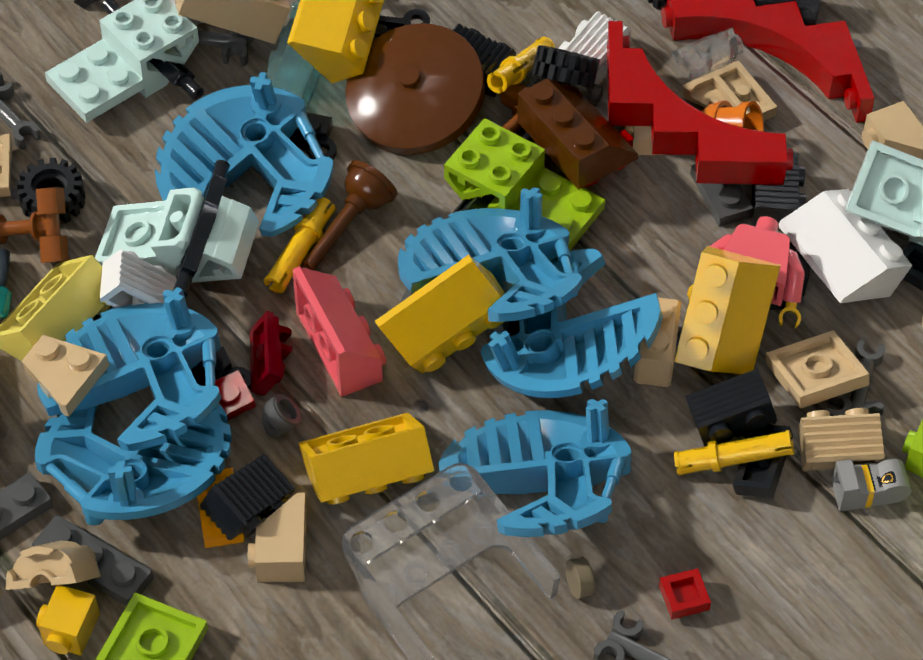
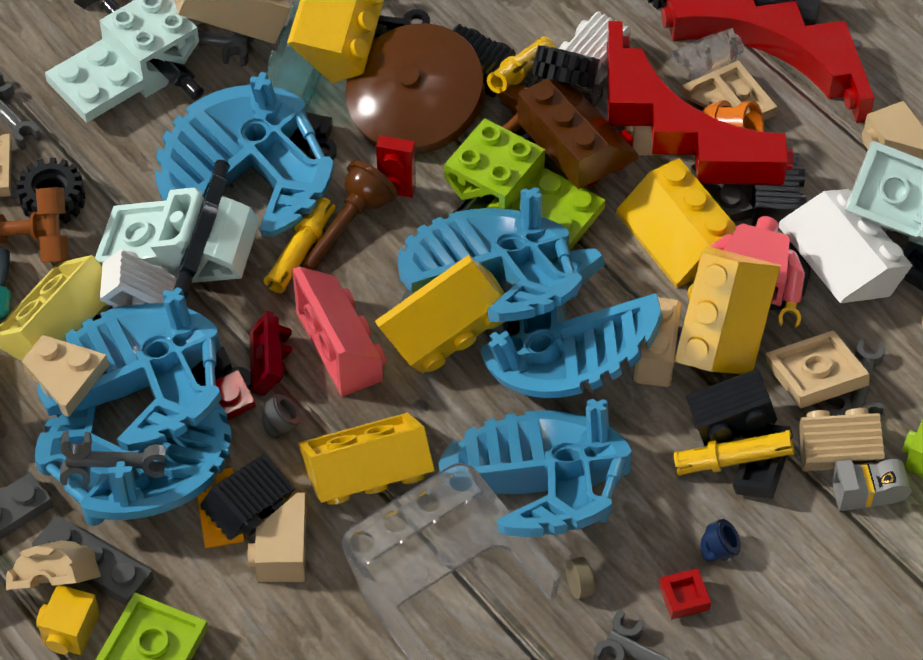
(81, 459): none -> dark grey bar
(397, 163): none -> red plate
(674, 220): none -> yellow slope
(720, 541): none -> dark blue tile

